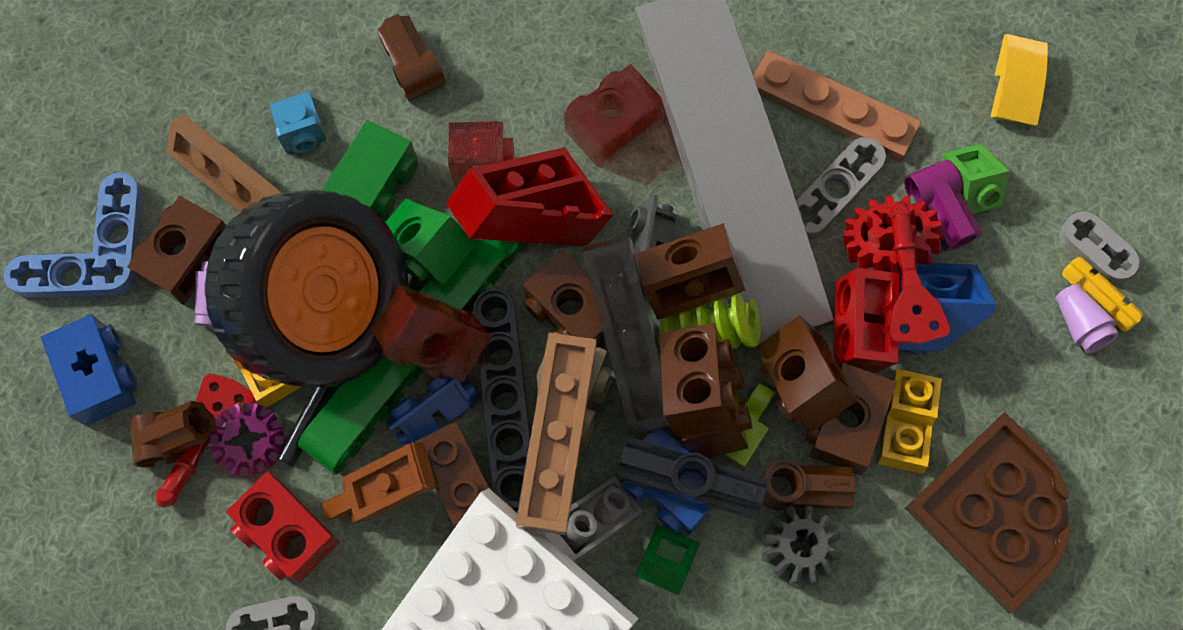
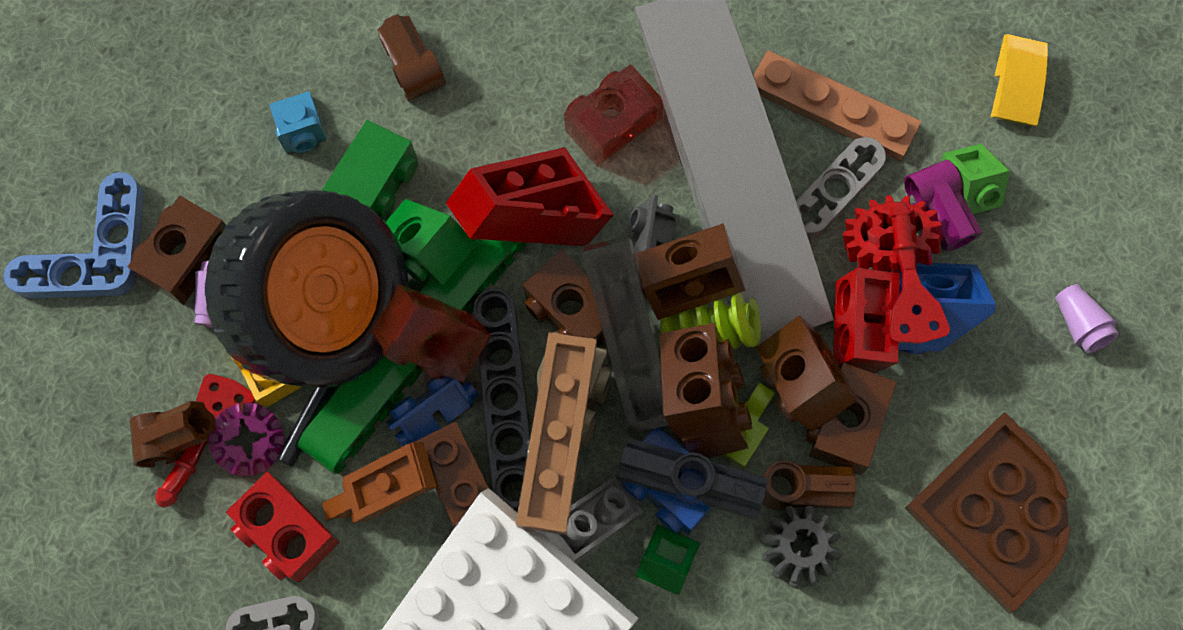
(84, 349): blue brick -> none
(216, 165): medium nougat plate -> none
(476, 145): clear red brick -> none
(910, 422): yellow slope -> none
(1099, 247): light grey beam -> none
(1103, 293): yellow axle -> none

